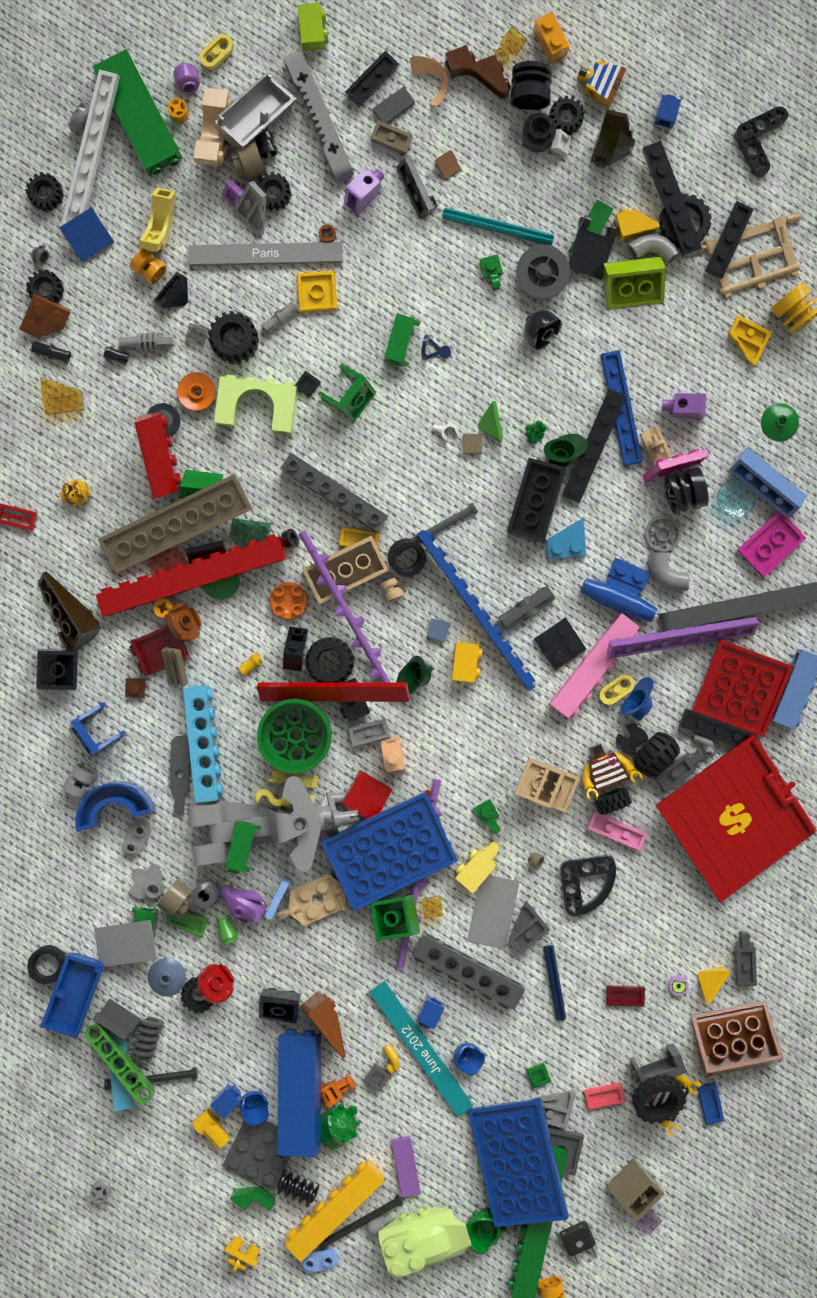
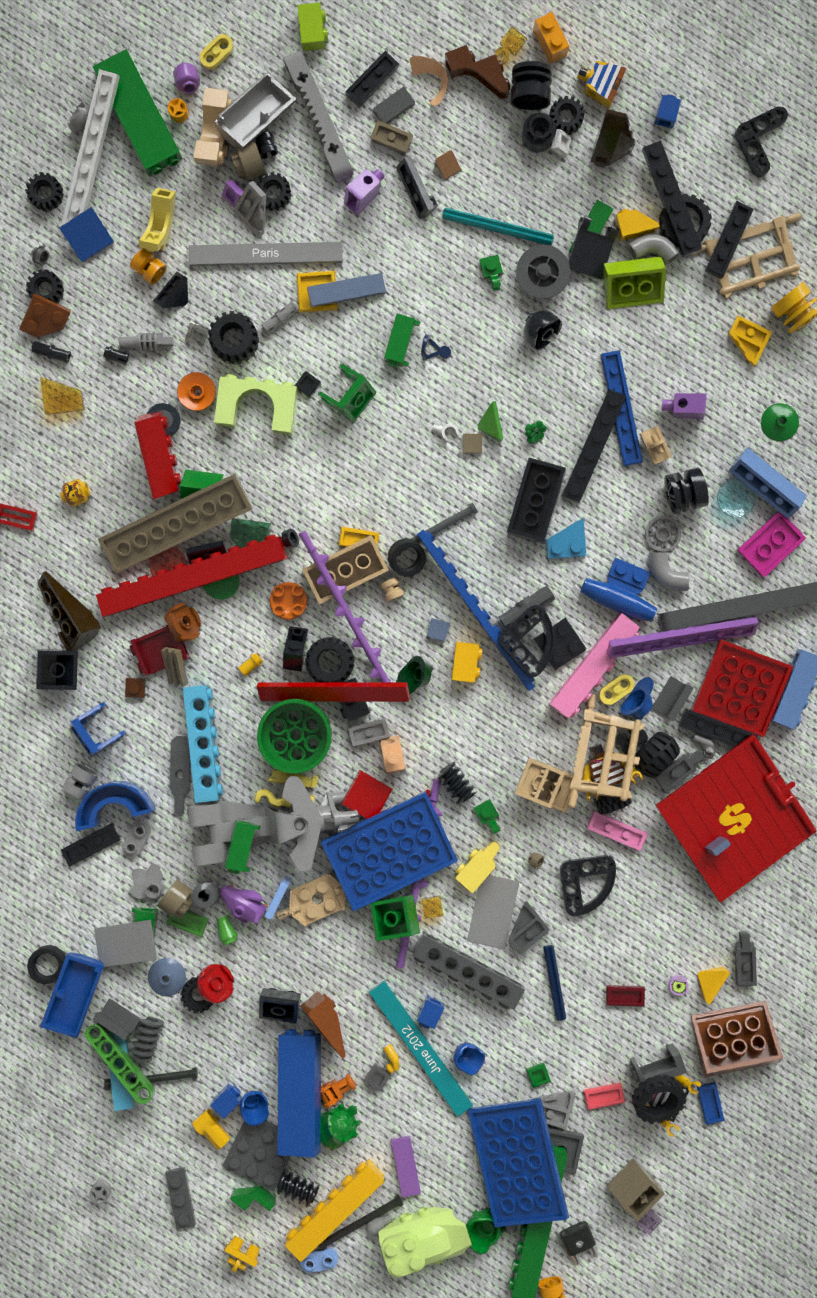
(90, 844): none -> black tile
(165, 608): light orange wheel -> none
(180, 1198): none -> dark grey plate
(327, 227): dark orange bush -> none
(334, 492): dark grey brick -> none
(346, 290): none -> sand blue tile
(456, 783): none -> black piece
(516, 636): none -> black beam
(565, 449): dark green piece -> none
(602, 788): none -> tan piece
(664, 466): dark pink wing -> none
(672, 698): none -> dark grey panel
(718, 846): none -> sand blue tile

